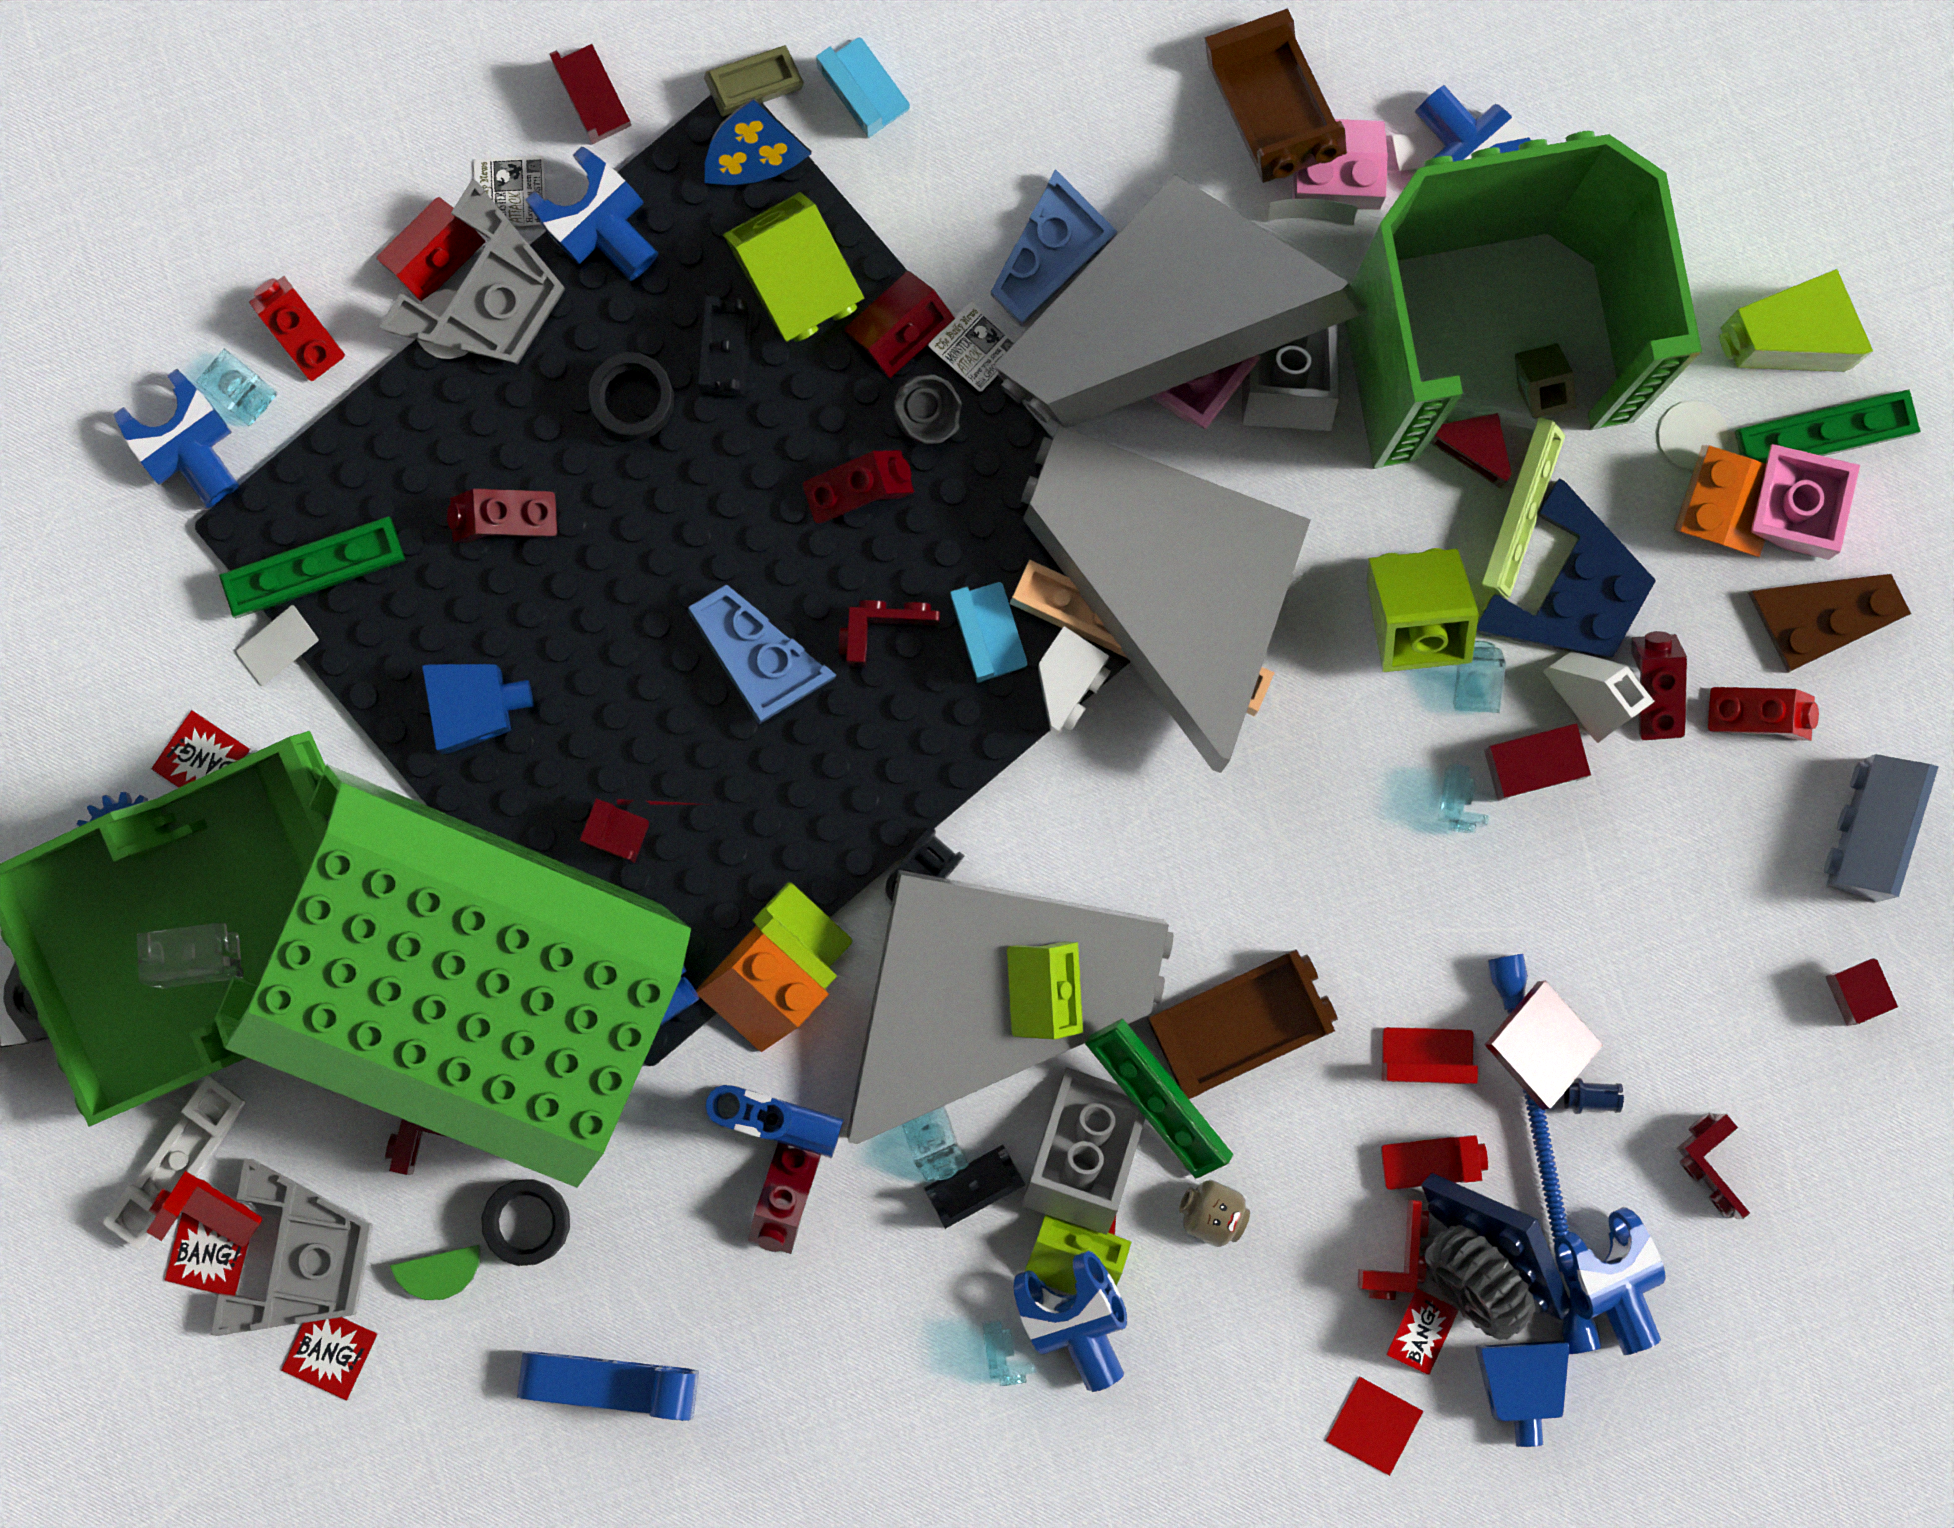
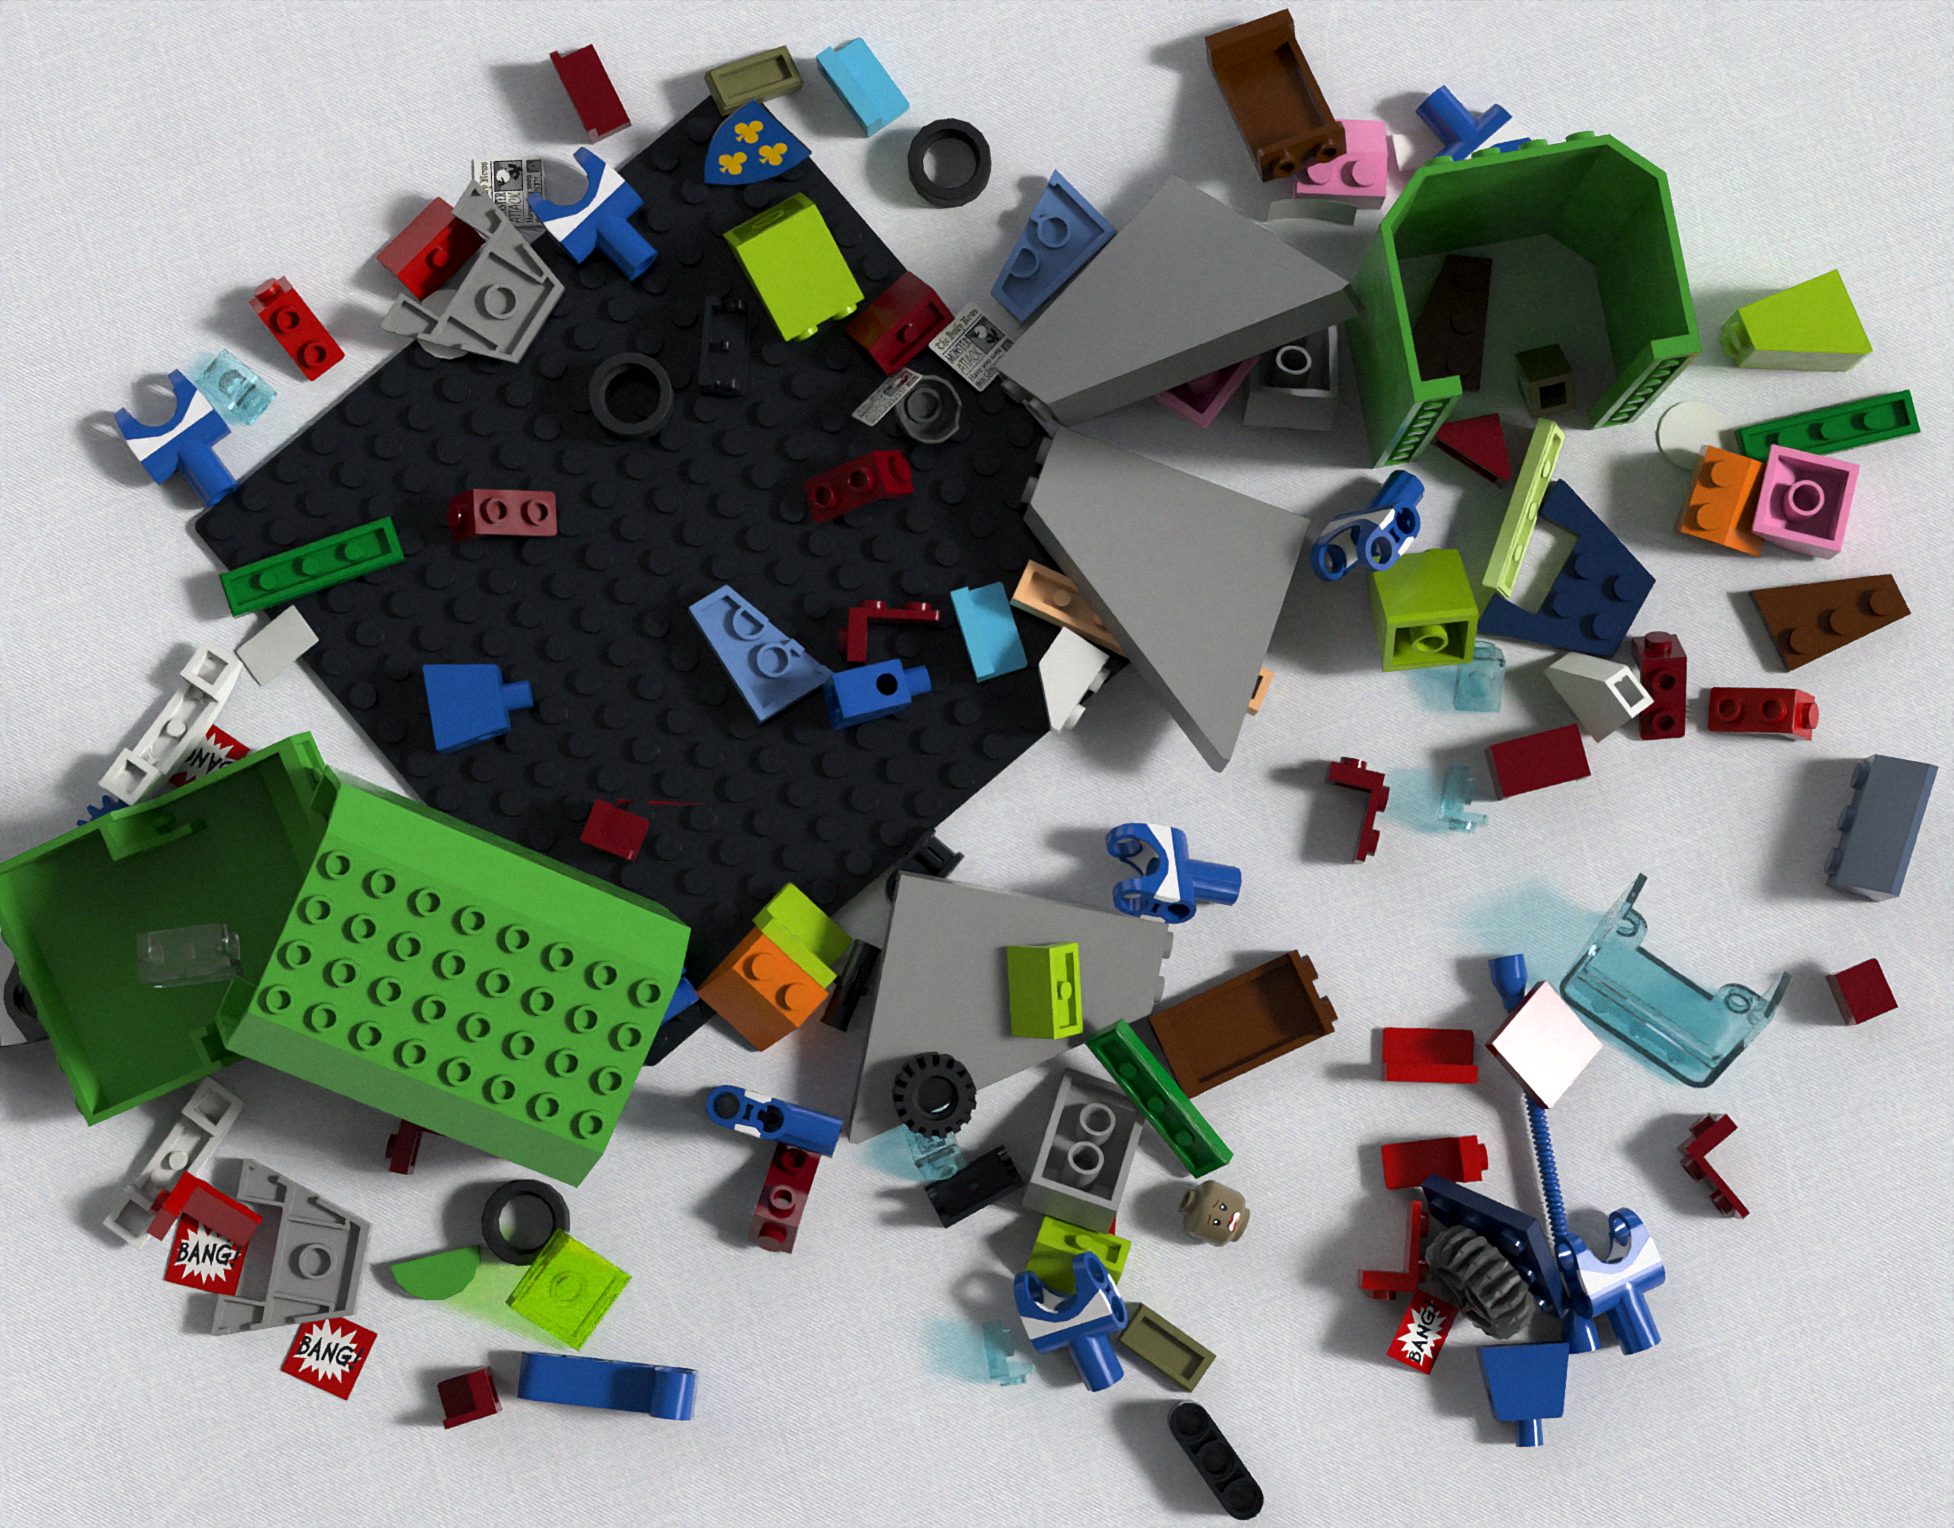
(177, 729): none -> white slope
(469, 1397): none -> dark red panel
(568, 1289): none -> clear neon green tile
(839, 1013): none -> black pin
(854, 697): none -> blue torso
(886, 396): none -> sticker
(940, 1122): none -> black tyre
(958, 130): none -> black tyre
(1166, 1347): none -> olive tile
(1168, 876): none -> blue connector
(1227, 1478): none -> black beam
(1352, 774): none -> dark red bracket
(1374, 1425): red sticker -> none
(1380, 529): none -> blue connector
(1453, 322): none -> reddish brown wing
(1593, 1096): dark blue pin -> none
(1658, 1007): none -> clear light blue windscreen

